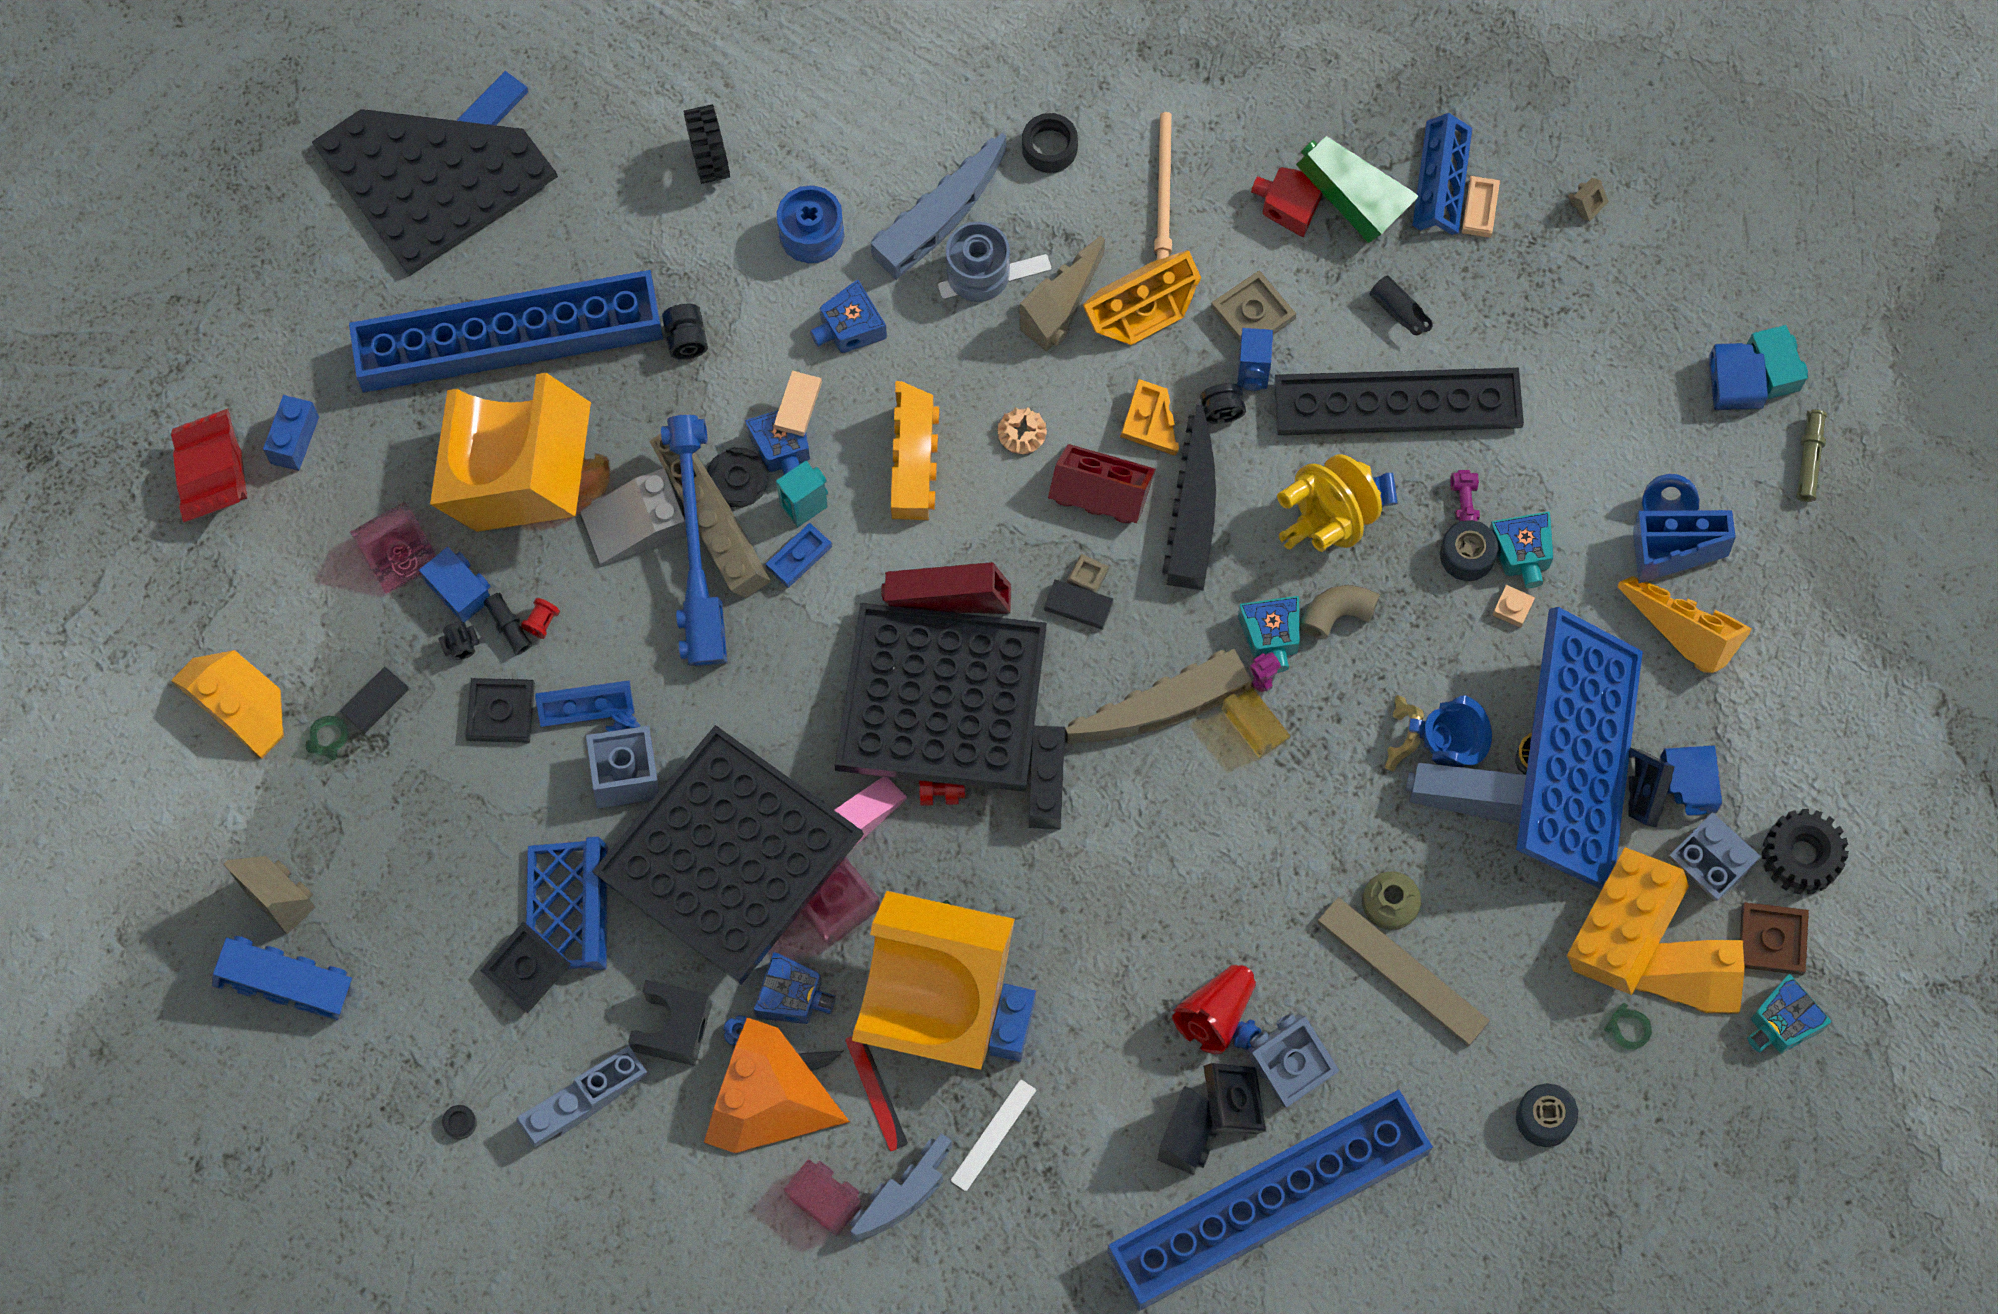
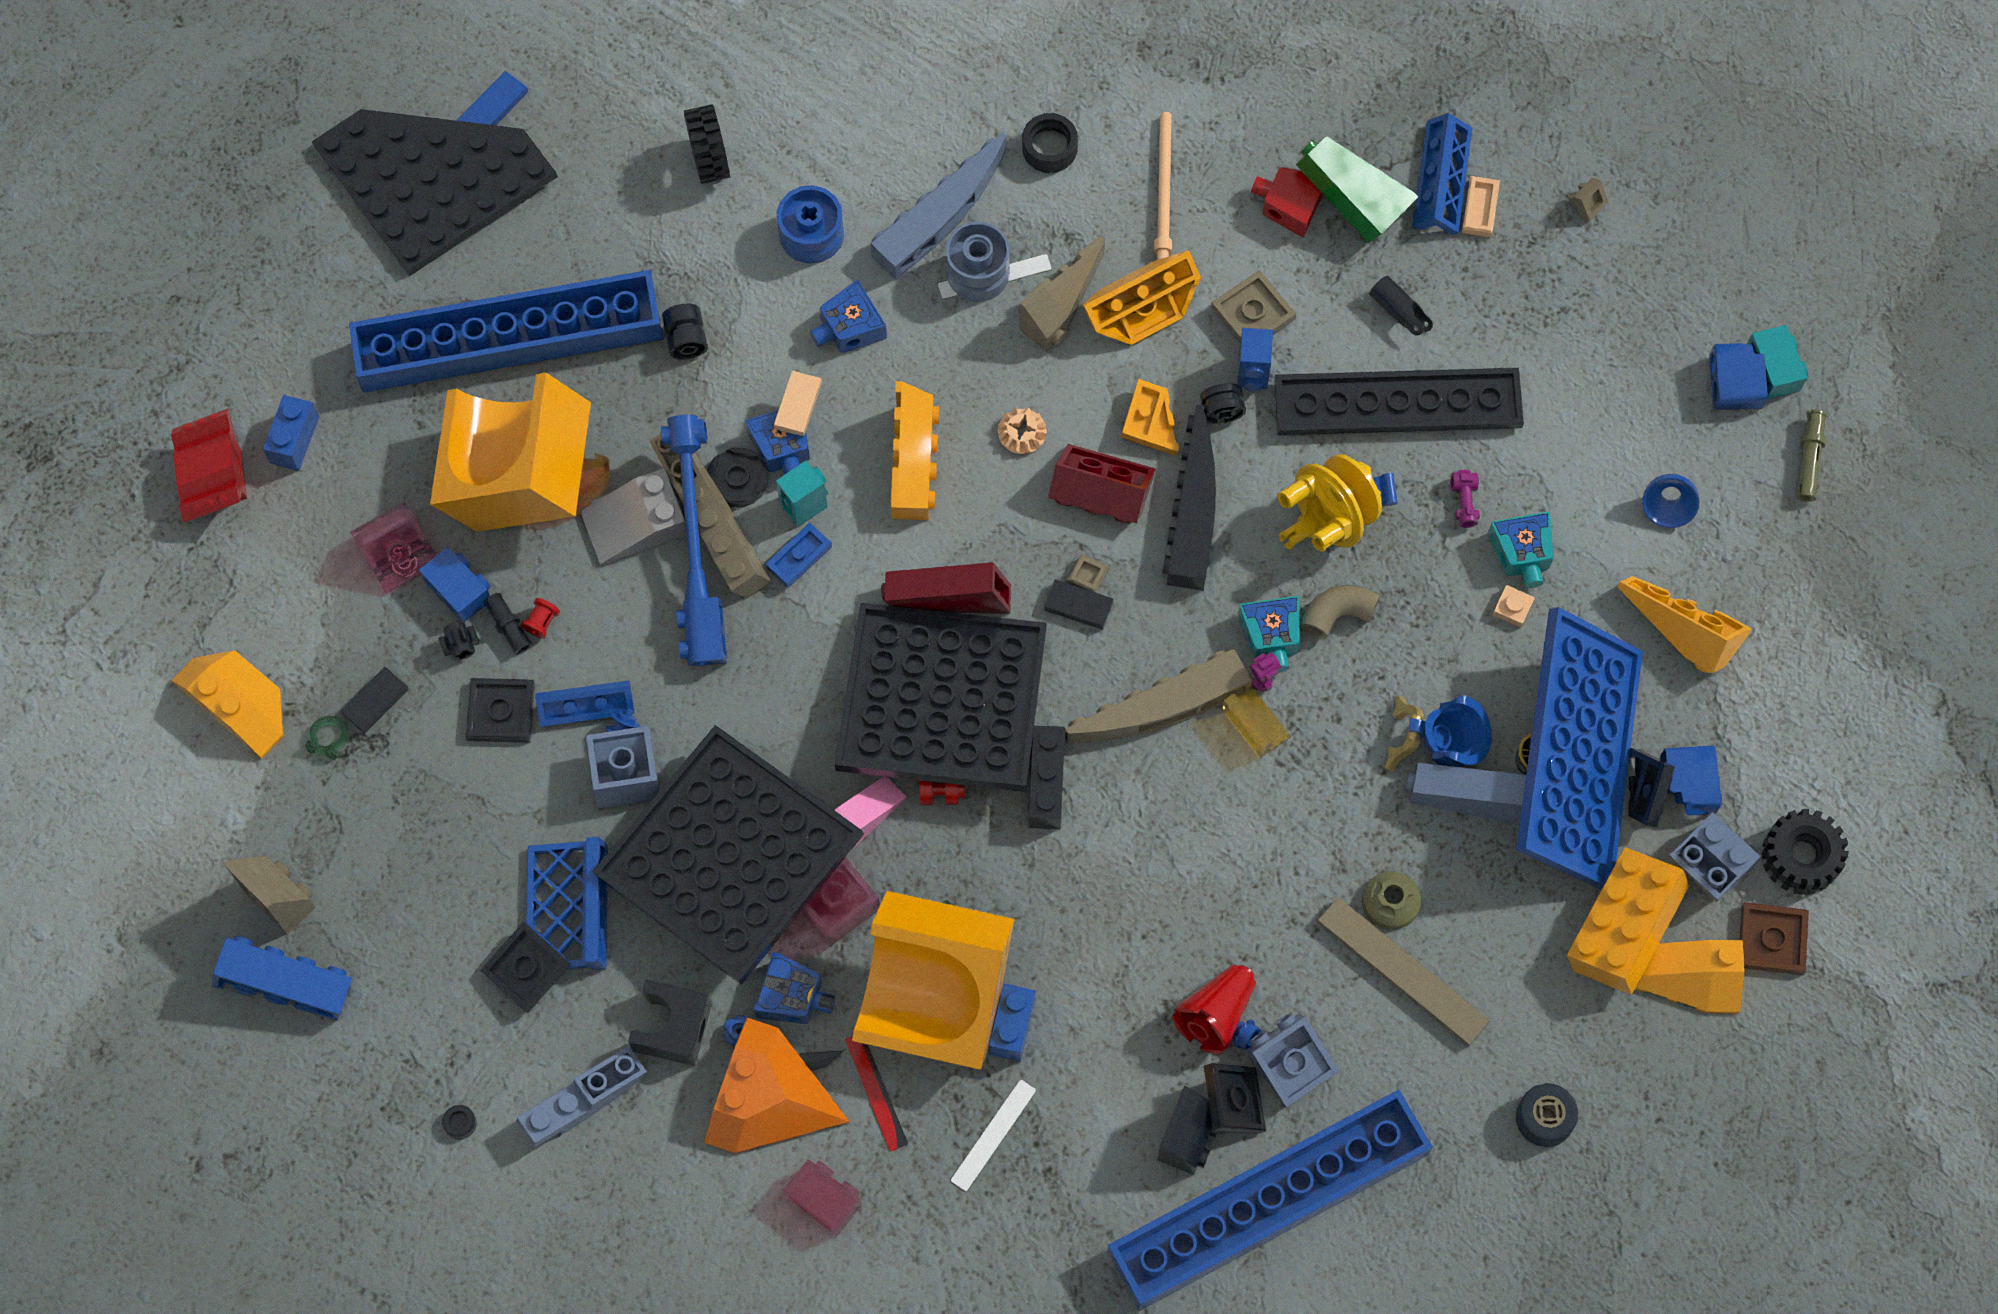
(896, 1202): sand blue slope -> none
(1473, 540): black wheel -> none
(1614, 1028): clear green piece -> none
(1680, 540): blue wedge -> none
(1787, 1018): torso -> none

